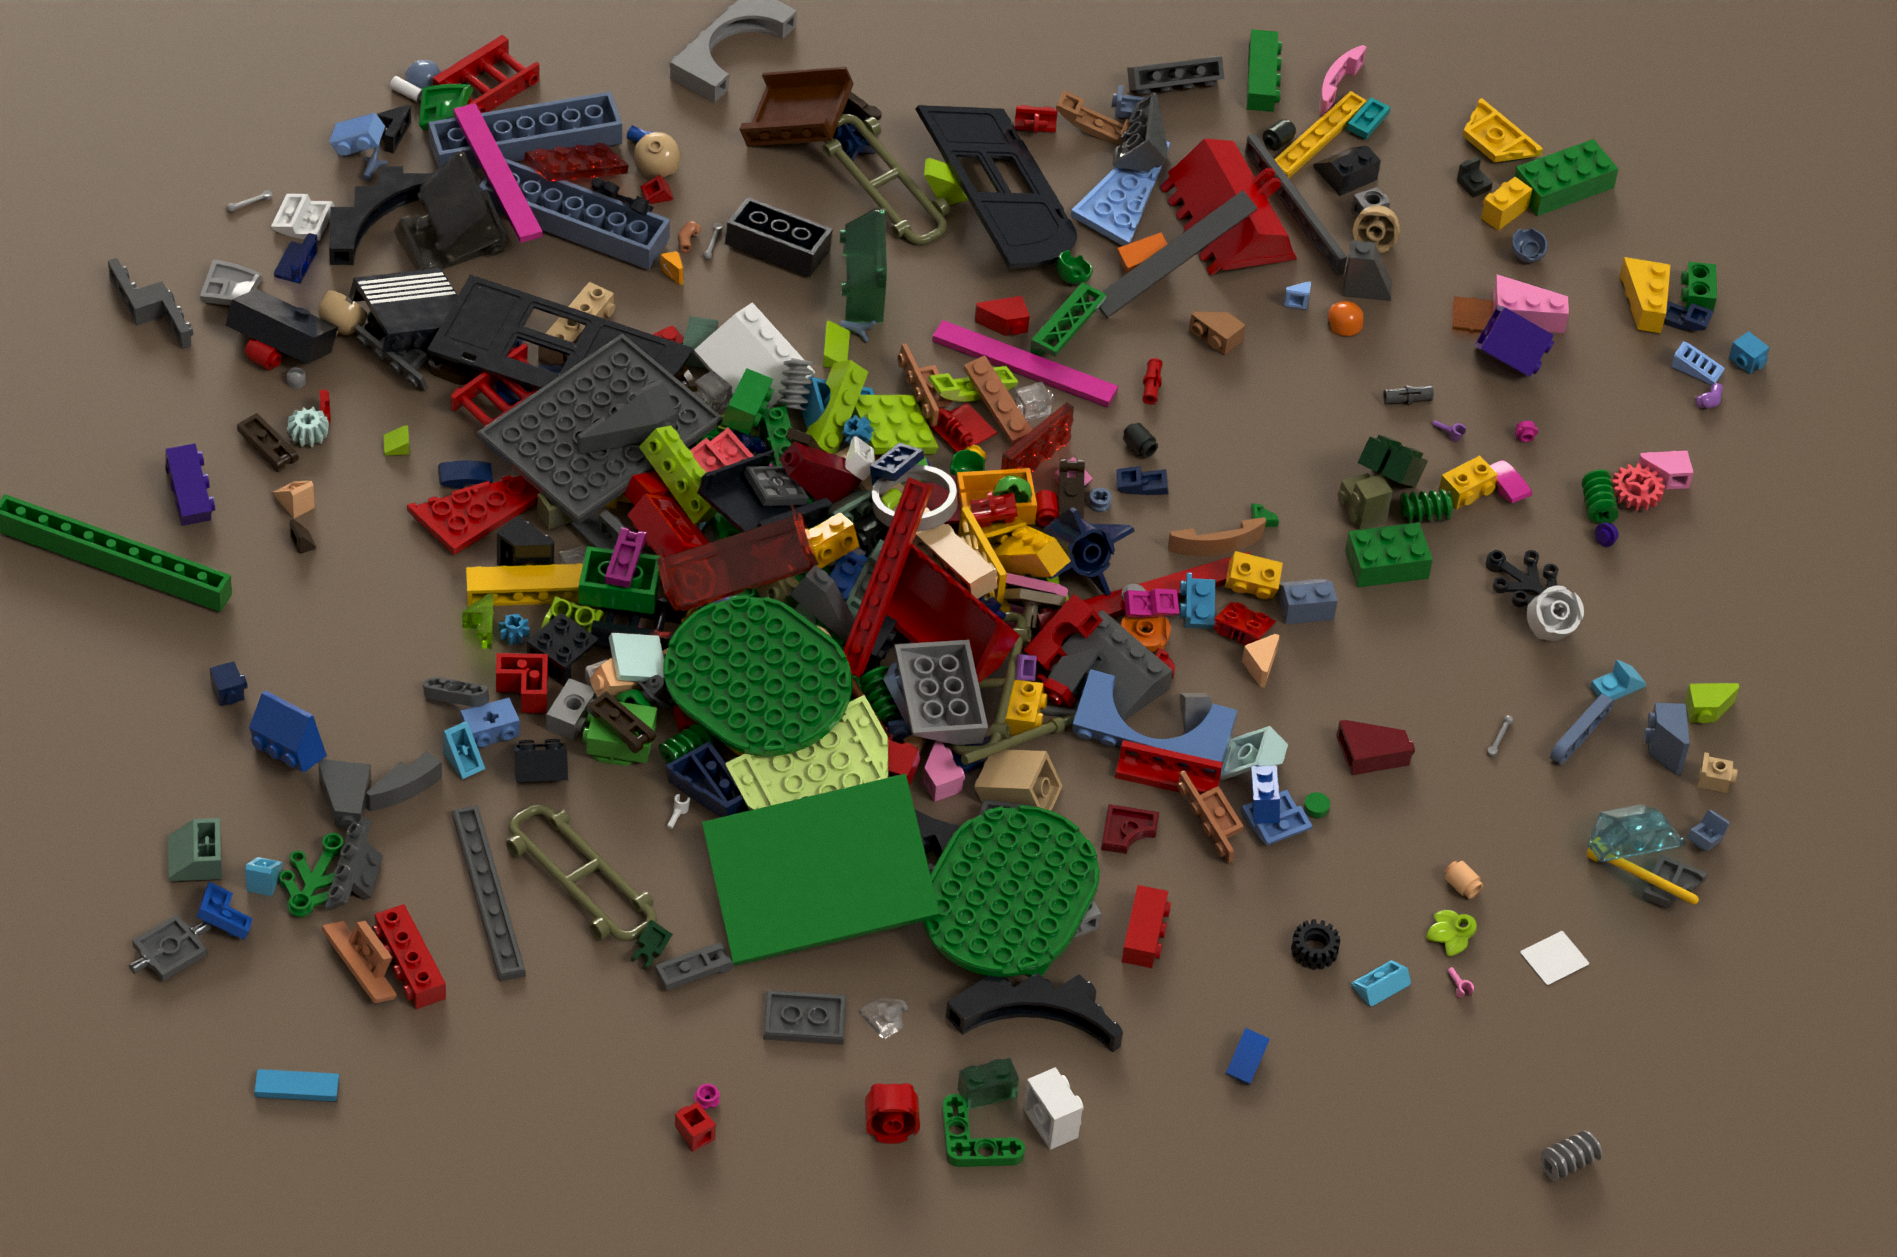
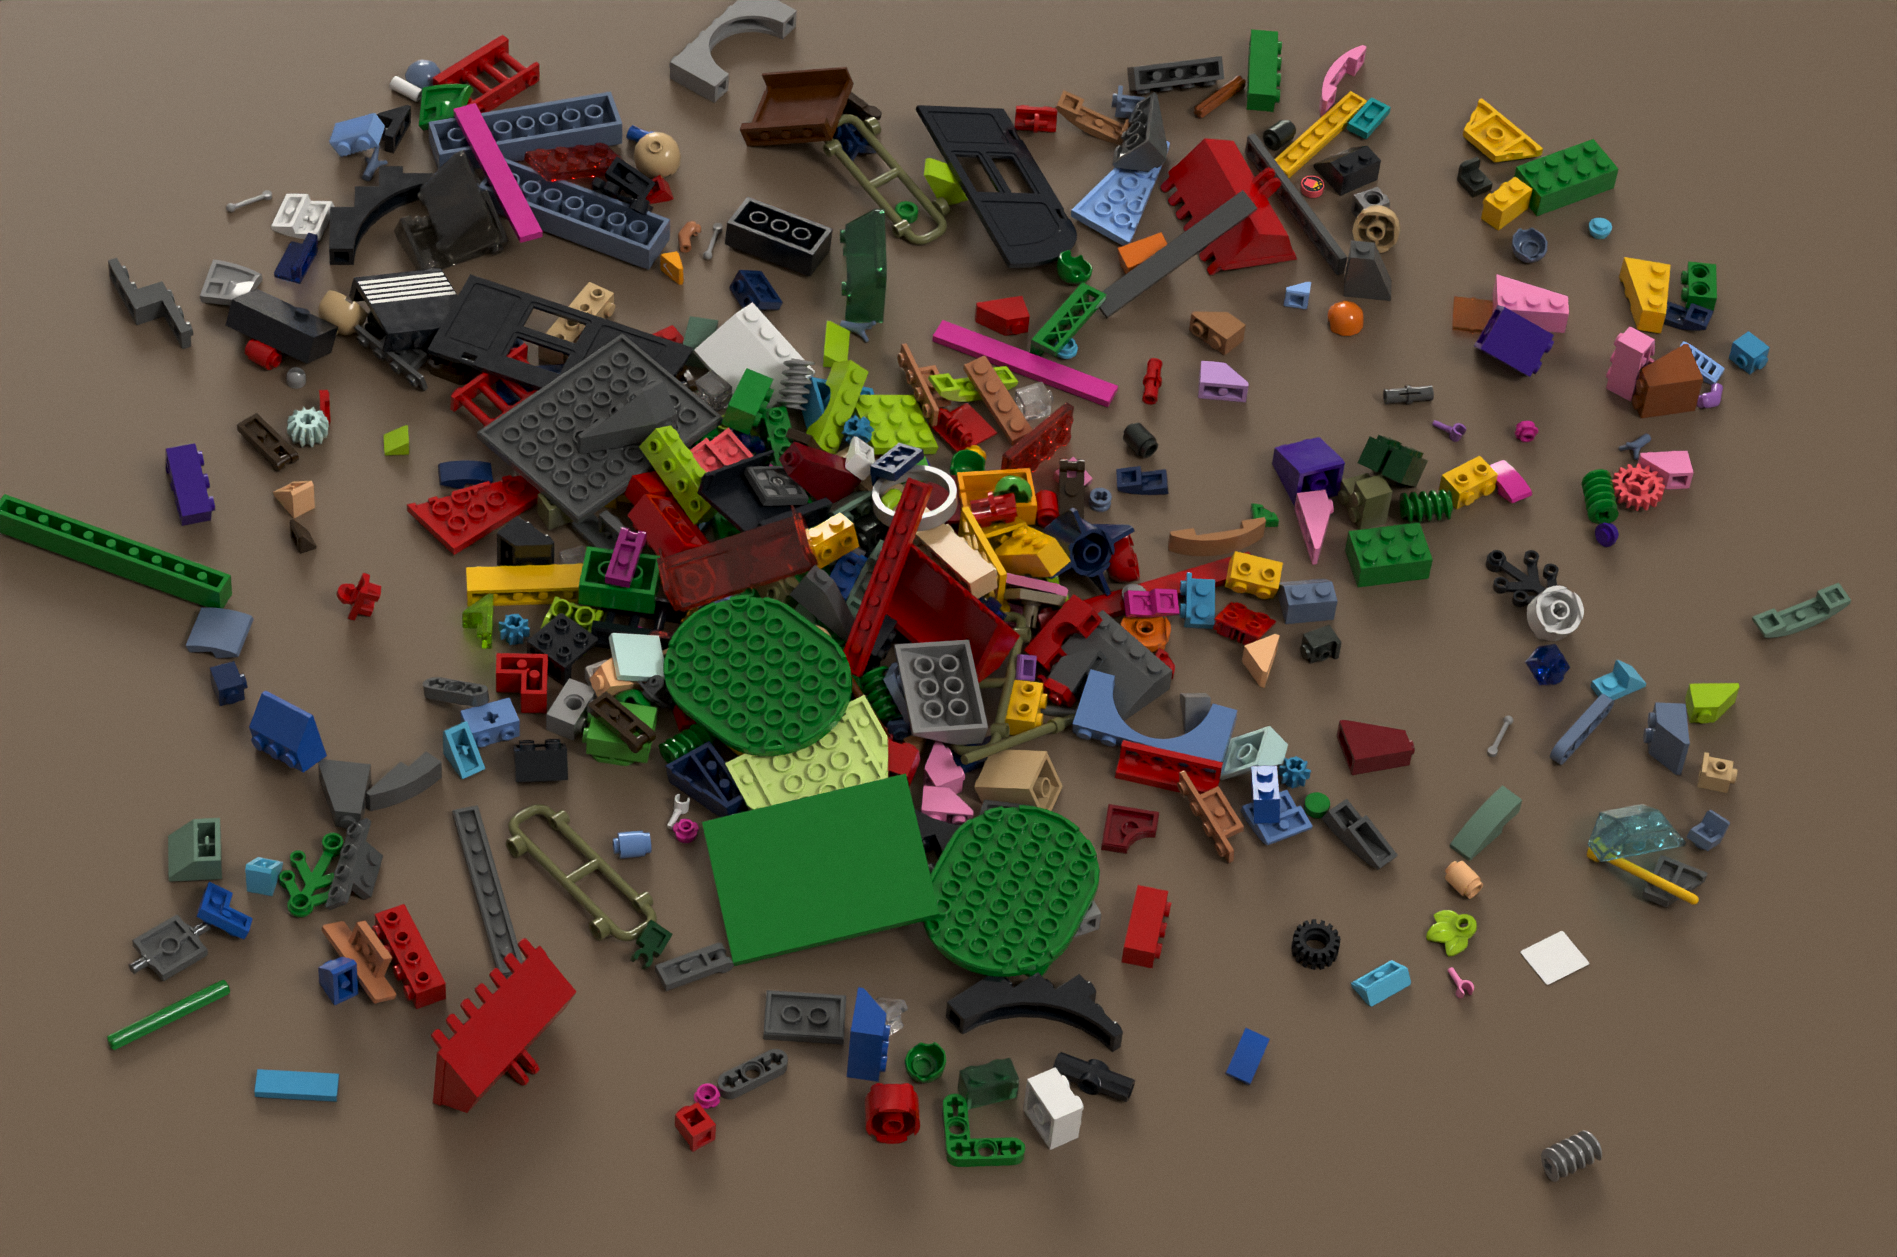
(168, 1014): none -> green axle
(220, 632): none -> sand blue slope
(339, 979): none -> blue slope
(360, 597): none -> red hips
(499, 1029): none -> red piece
(628, 179): none -> black slope
(632, 844): none -> medium blue brick
(683, 835): none -> dark pink plate
(754, 287): none -> dark blue bracket
(759, 1064): none -> dark grey beam
(868, 1039): none -> blue slope
(907, 211): none -> green tile
(925, 1062): none -> green hair
(945, 805): none -> bright pink slope
(1069, 350): none -> medium azure plate
(1094, 1077): none -> black piece
(1124, 562): none -> red cylinder
(1219, 96): none -> dark orange axle
(1221, 382): none -> lavender slope
(1294, 772): none -> dark azure gear
(1308, 467): none -> dark purple slope
(1312, 186): none -> tile
(1313, 516): none -> bright pink slope
(1320, 644): none -> pearl dark grey brick
(1359, 835): none -> dark grey slope
(1486, 823): none -> sand green slope
(1547, 664): none -> clear blue brick
(1600, 228): none -> medium azure plate
(1628, 359): none -> bright pink wedge
(1636, 445): none -> sand blue bar
(1668, 385): none -> dark orange slope
(1803, 615): none -> sand green slope

